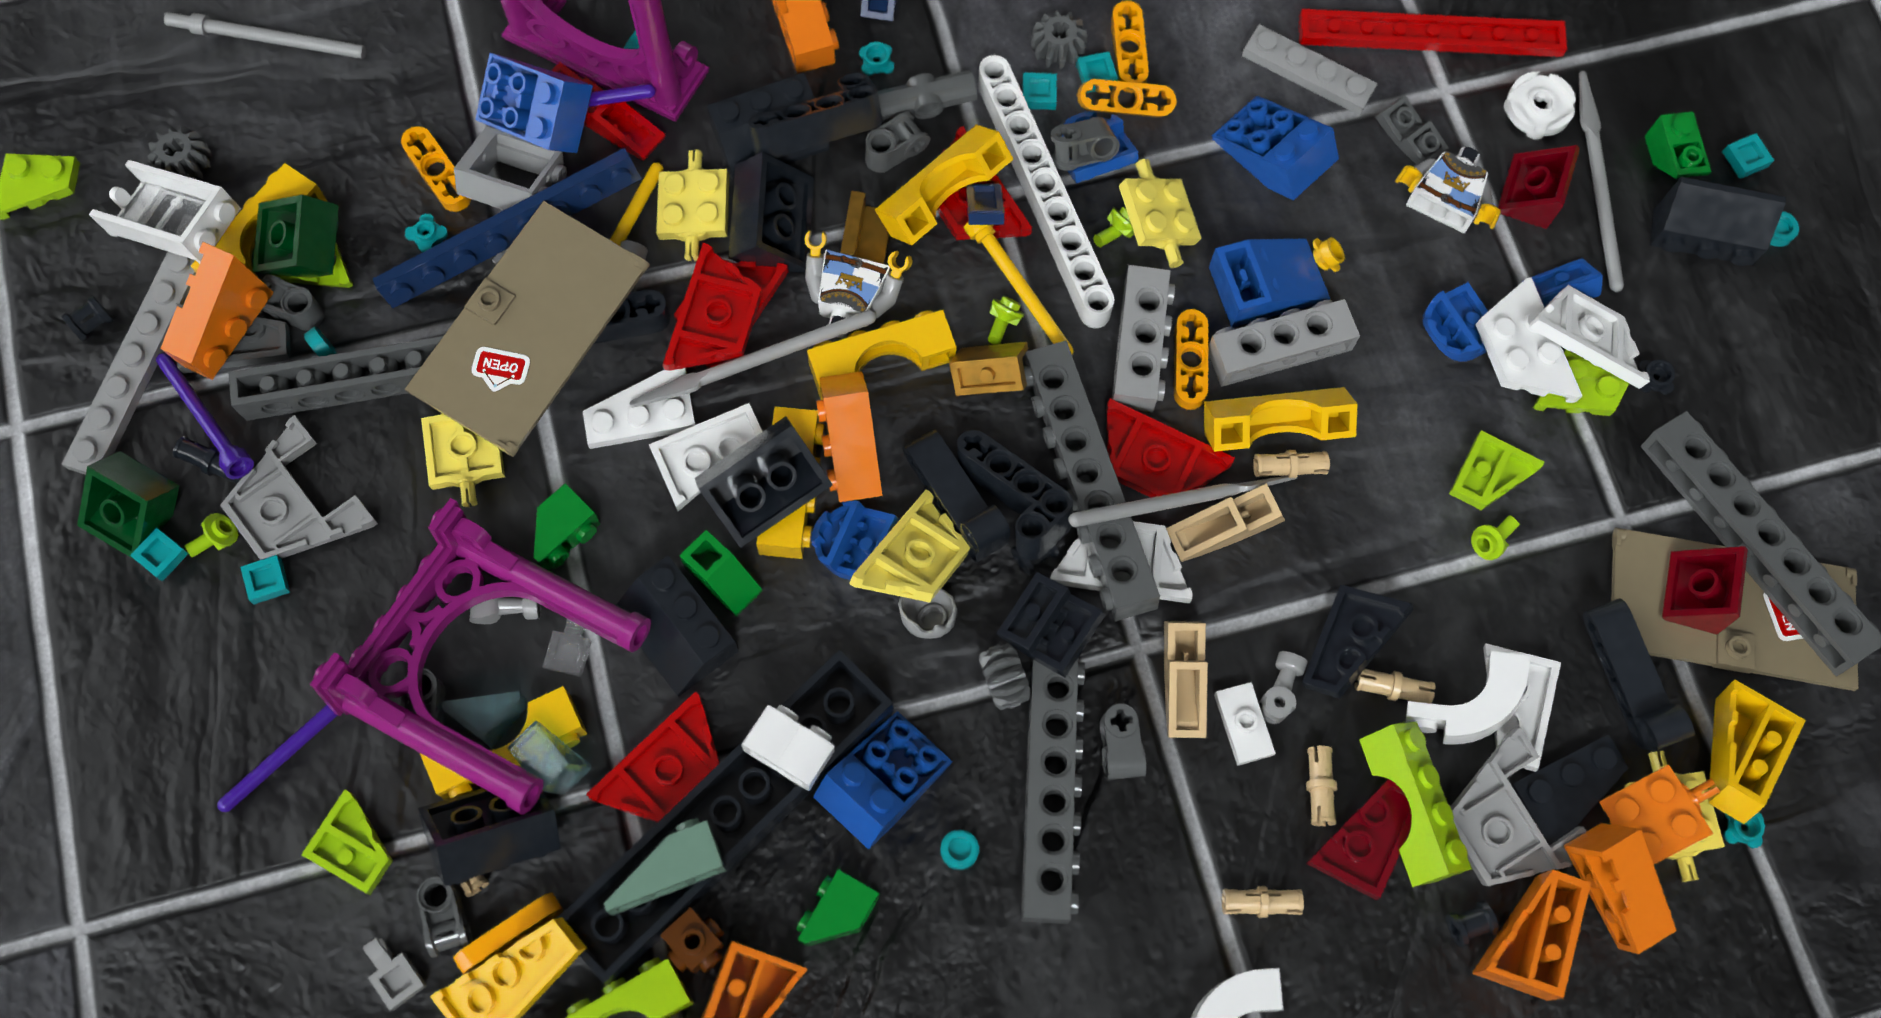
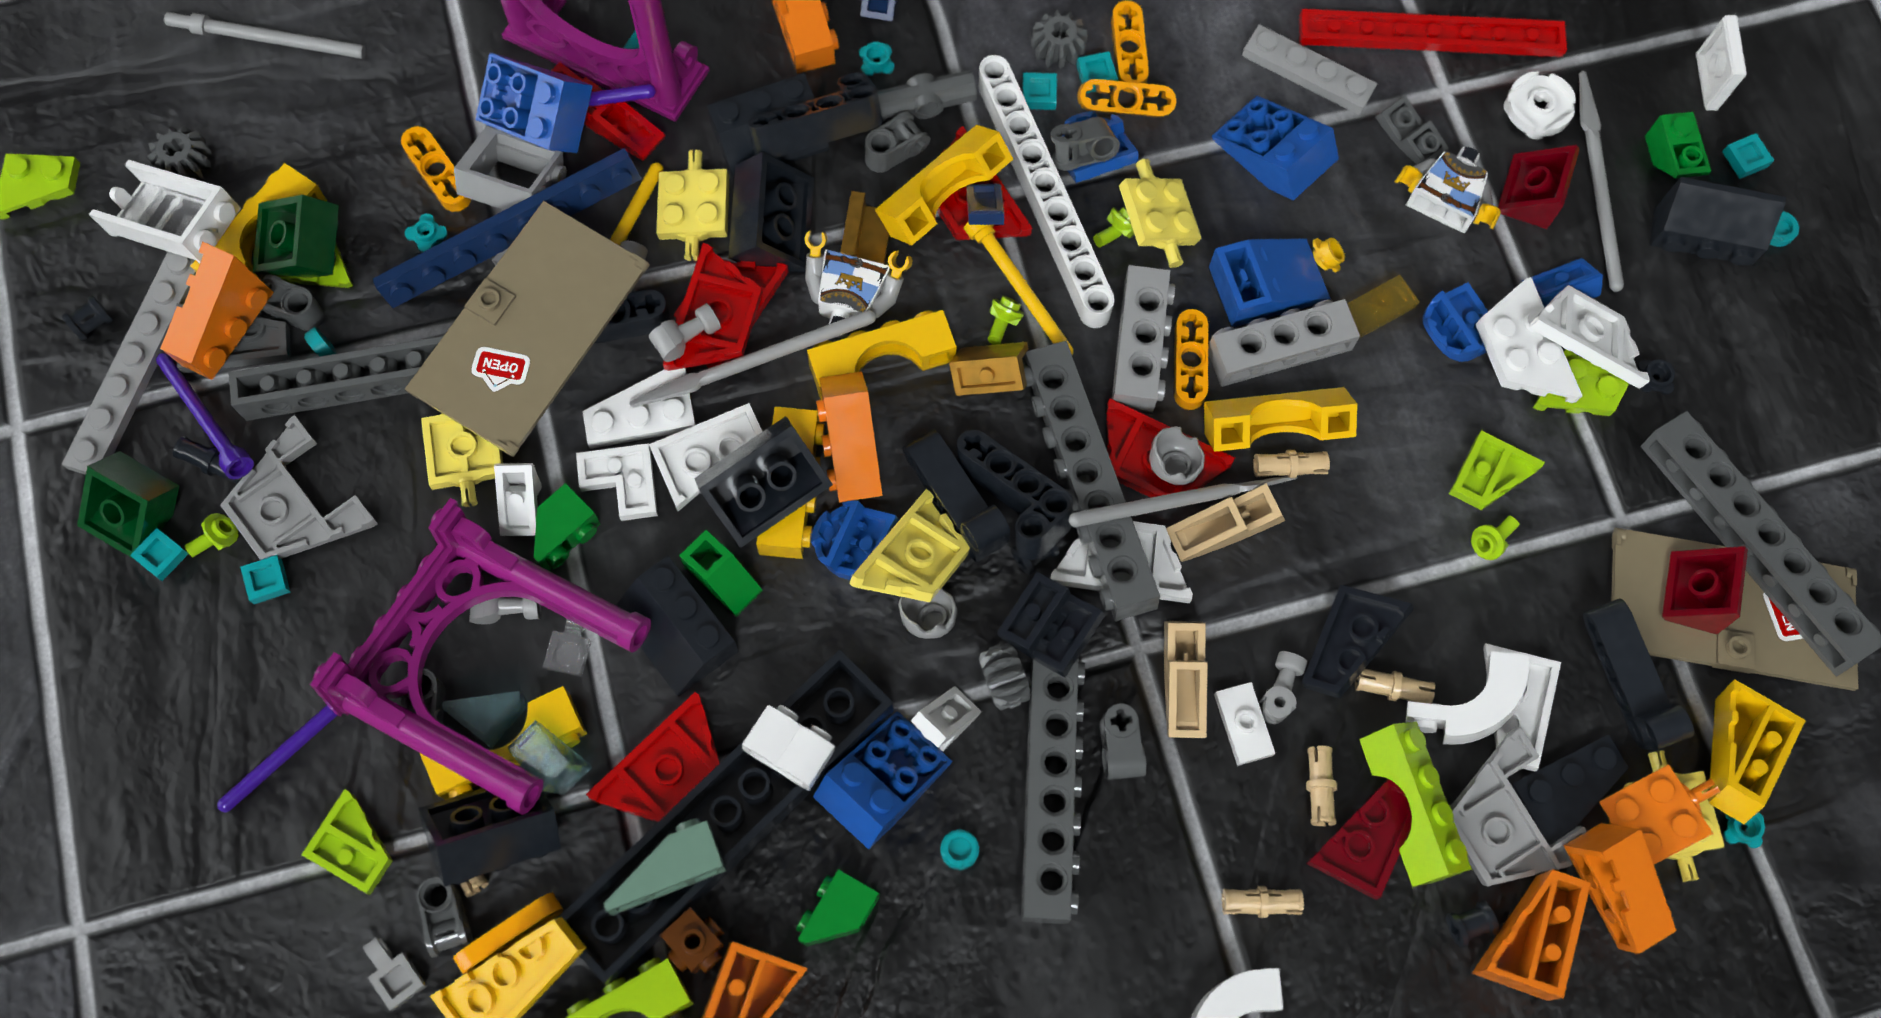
(517, 498): none -> white slope
(627, 470): none -> white plate
(672, 339): none -> light grey leg
(946, 718): none -> white slope
(1176, 456): none -> light grey hair
(1382, 305): none -> clear yellow plate
(1721, 63): none -> white plate

